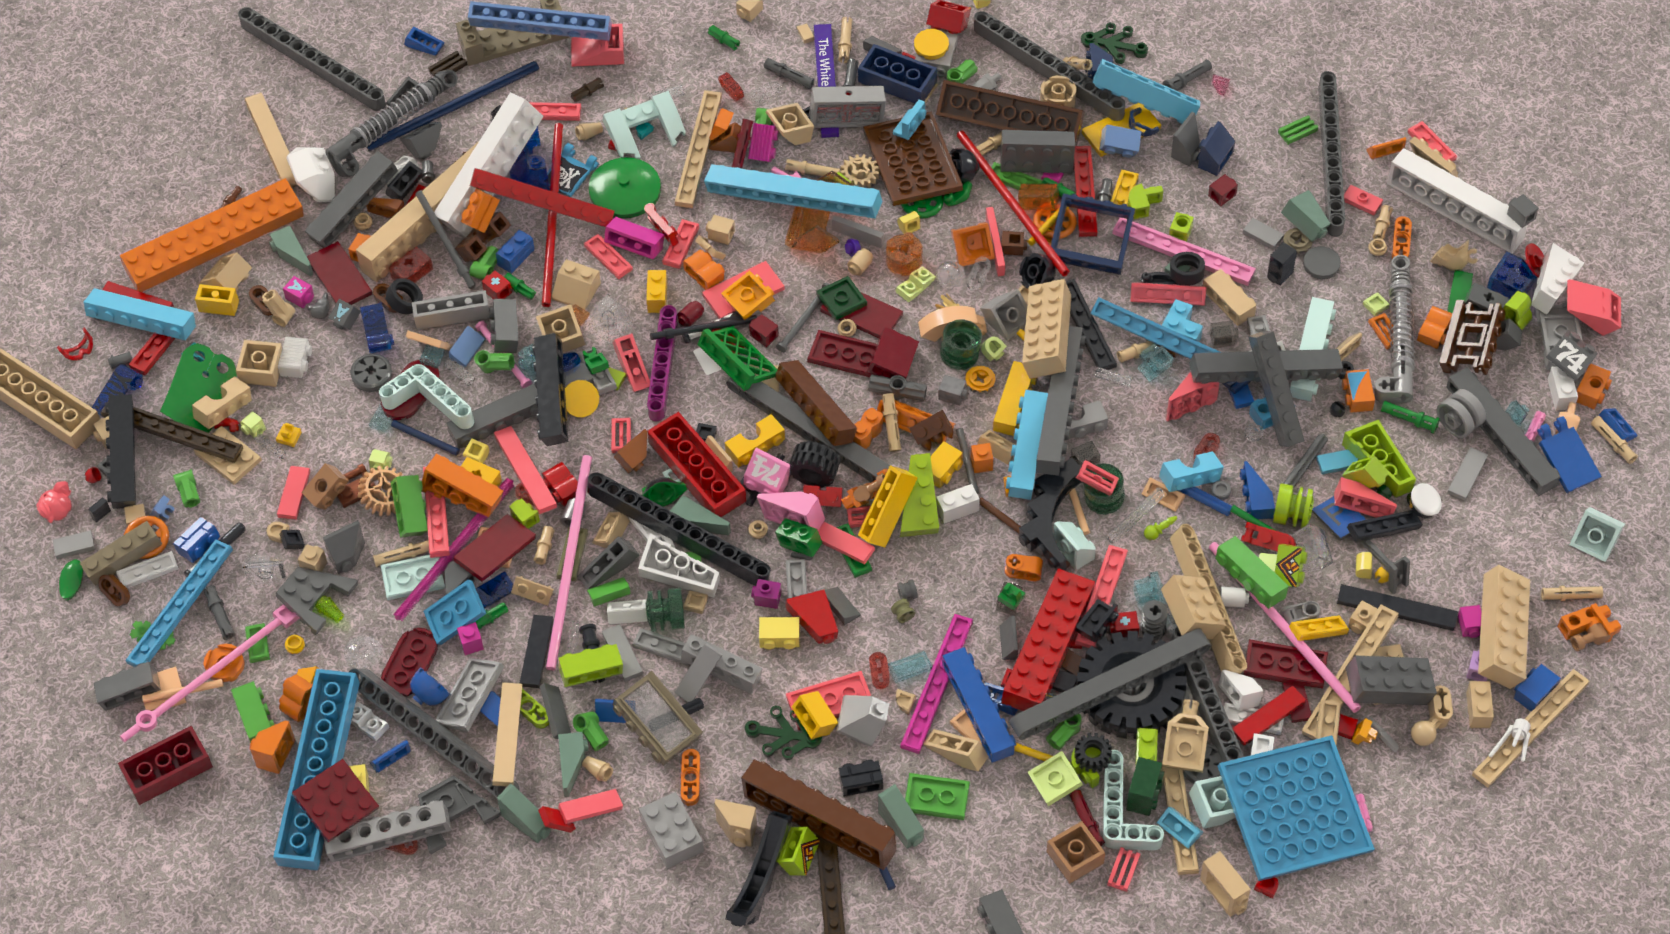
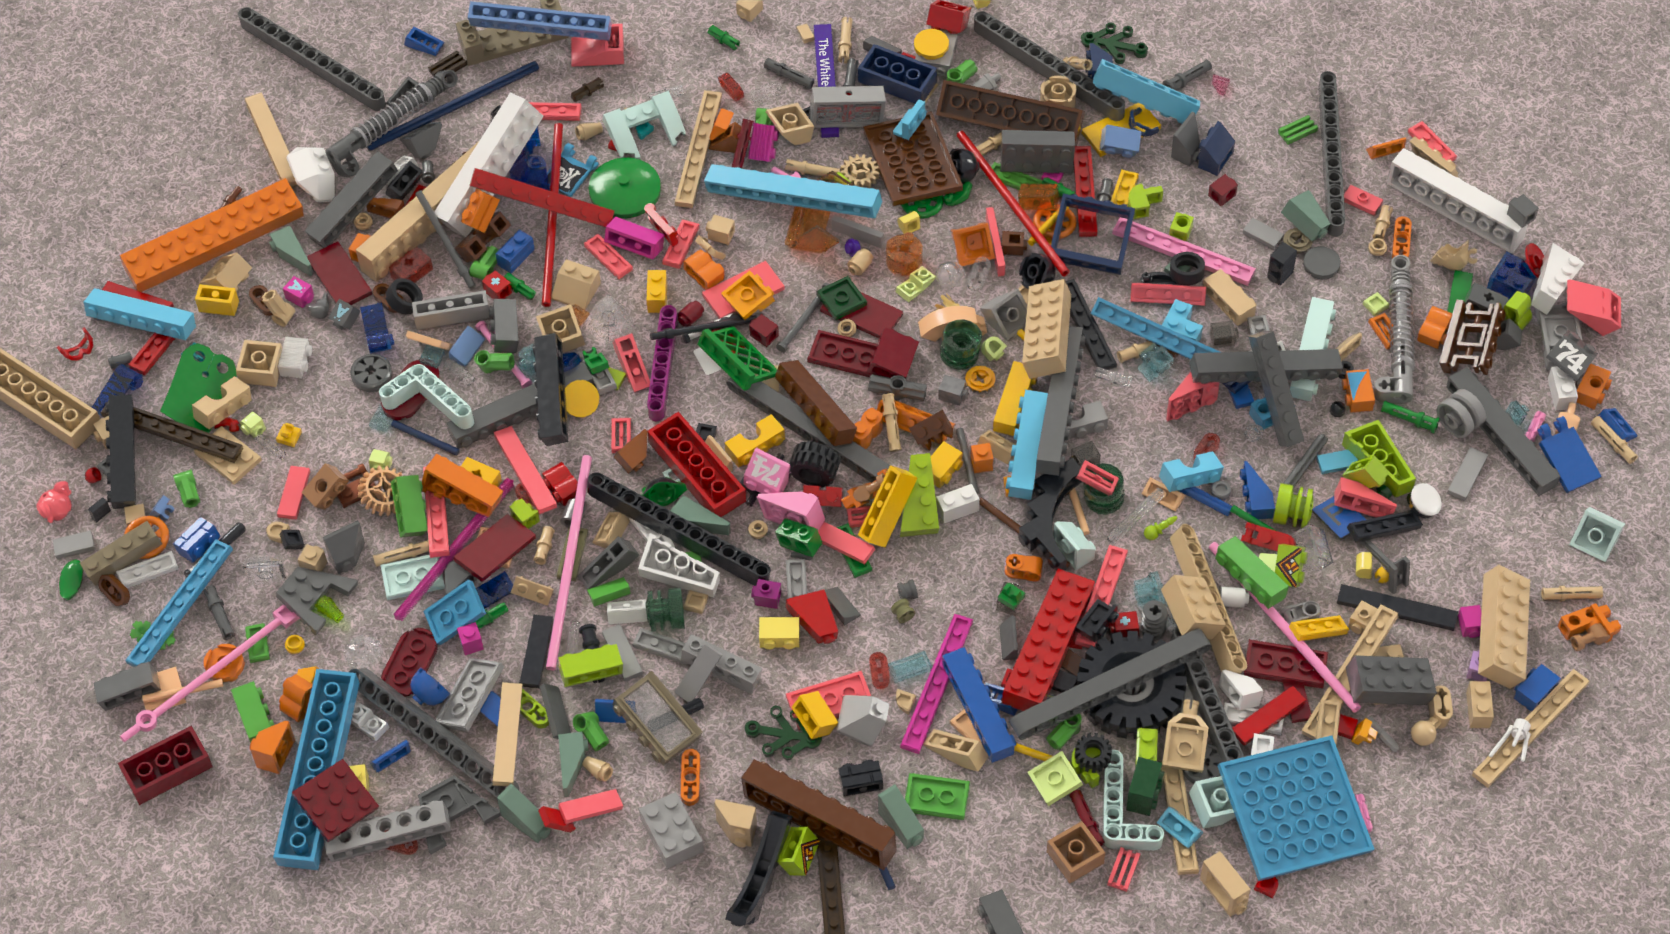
(476, 451): light yellow brick -> none

